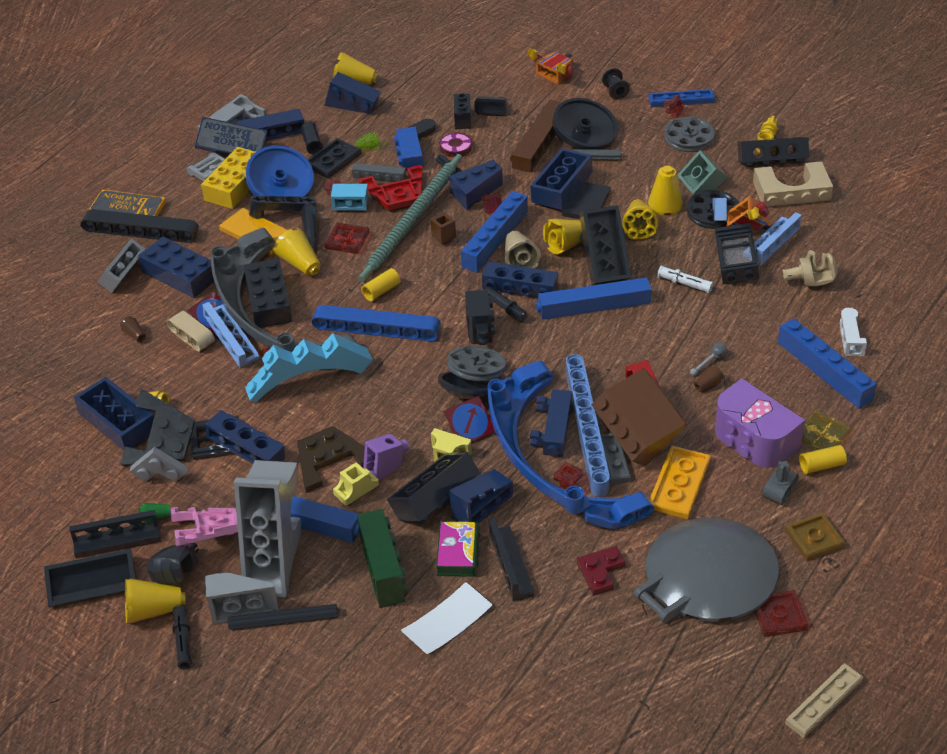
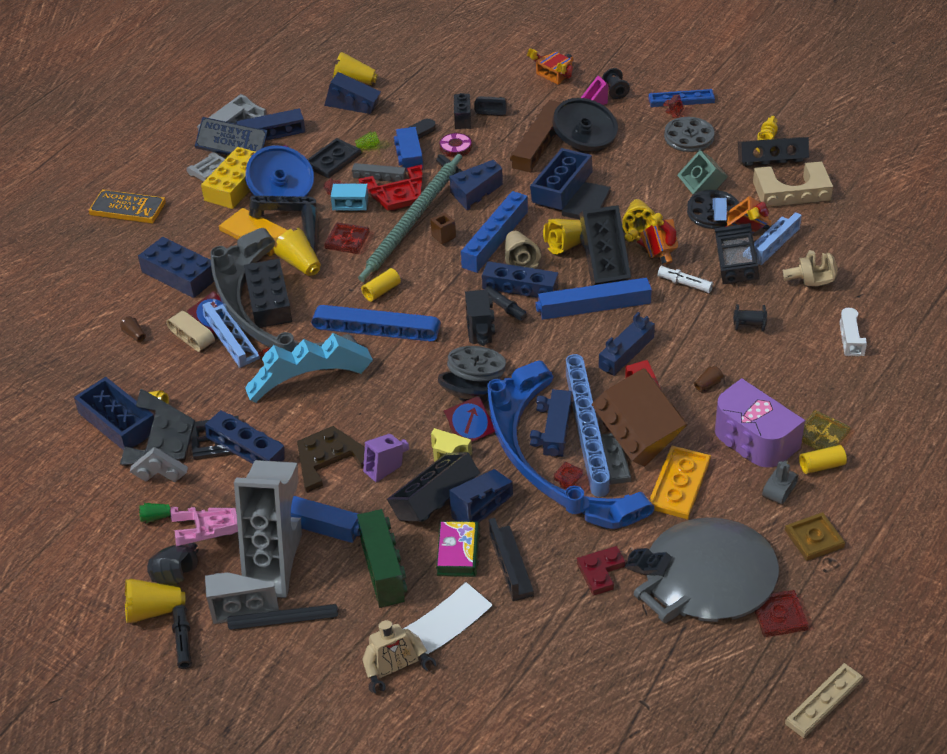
(88, 577): black slope -> none
(115, 537): black fence -> none
(121, 265): light grey brick -> none
(139, 225): black beam -> none
(311, 137): black pin -> none
(354, 483): light yellow brick -> none
(392, 650): none -> tan torso
(491, 202): clear red tile -> none
(597, 91): none -> dark pink slope
(602, 154): dark grey axle -> none
(626, 345): none -> dark blue brick
(646, 562): none -> black slope
(657, 239): none -> torso
(666, 192): yellow cone -> none
(718, 351): hinge -> none
(750, 317): none -> black hose
(827, 363): blue brick -> none

